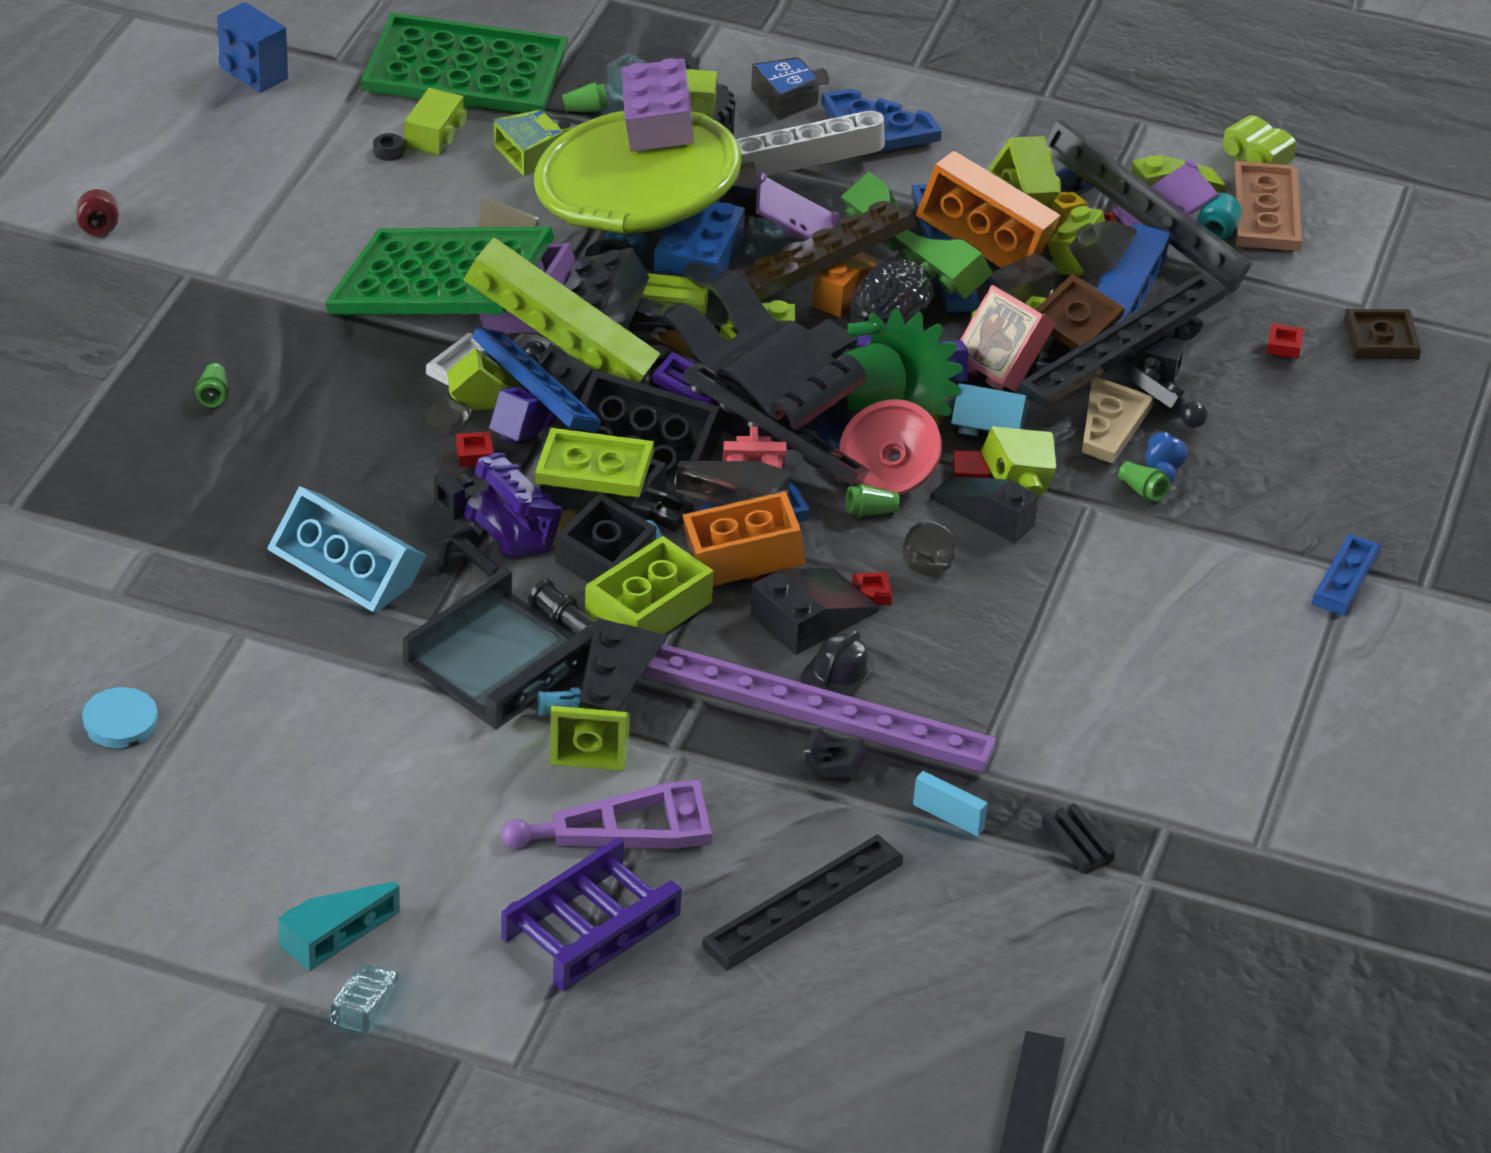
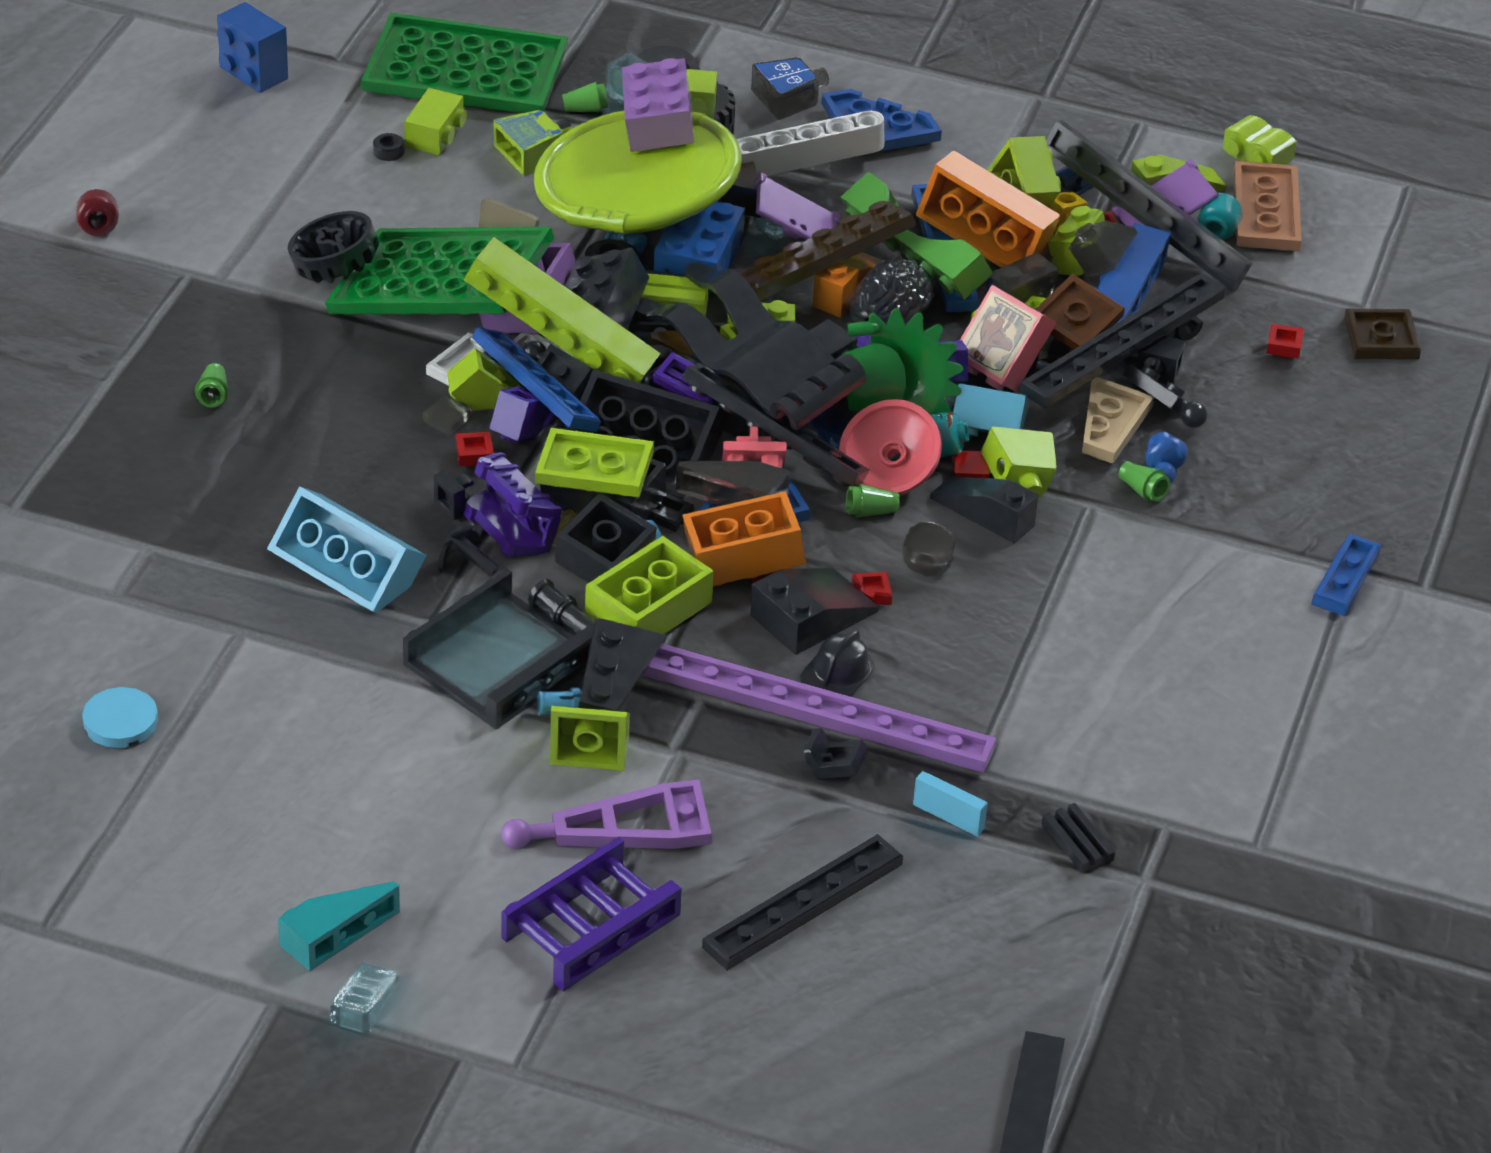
(333, 246): none -> black gear
(952, 433): none -> teal head

